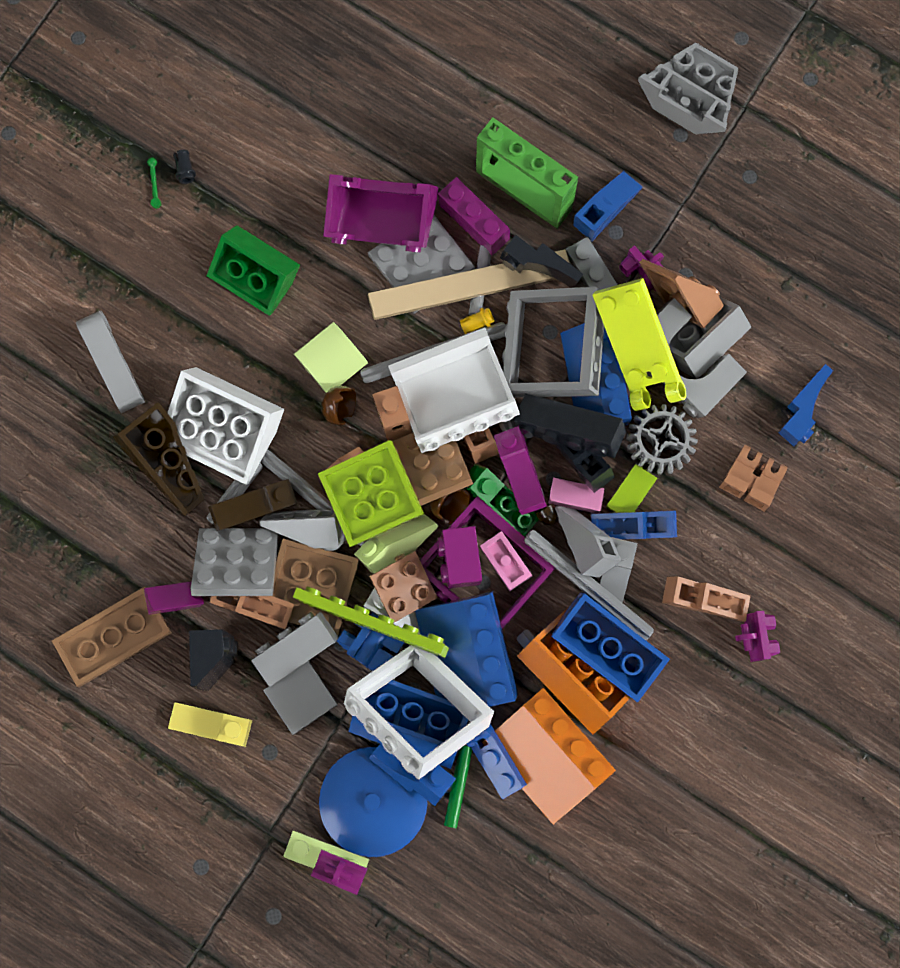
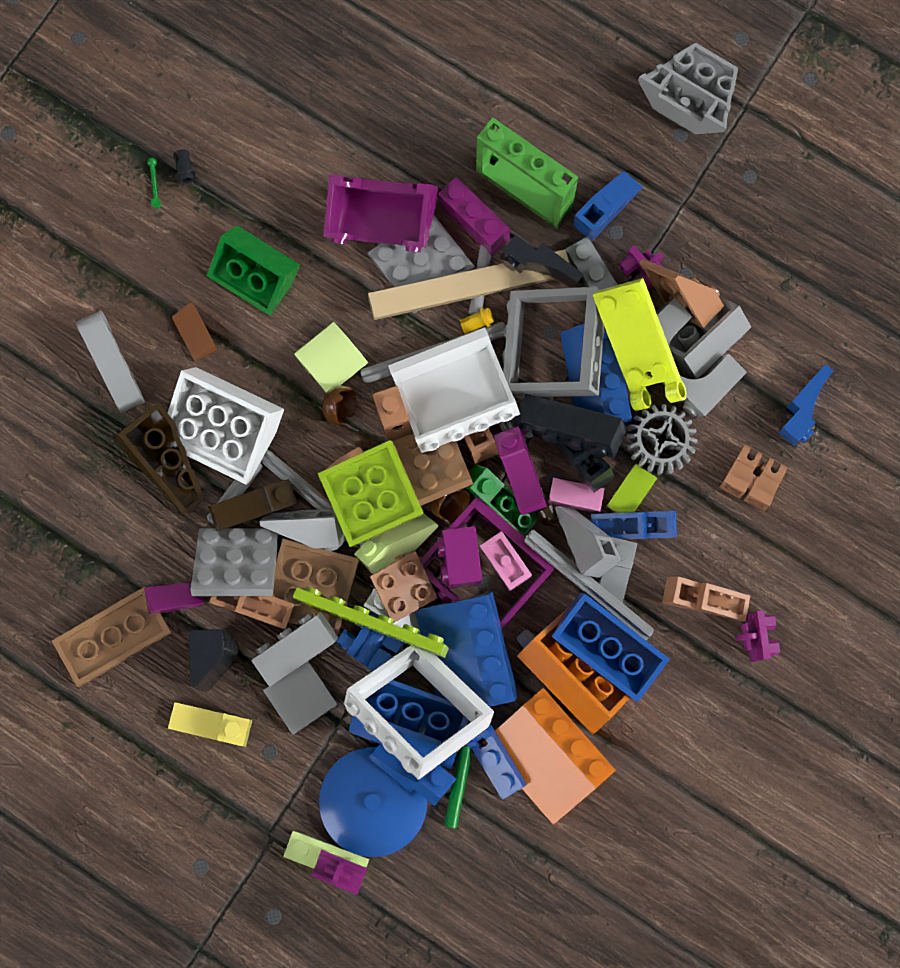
(194, 332): none -> dark orange slope

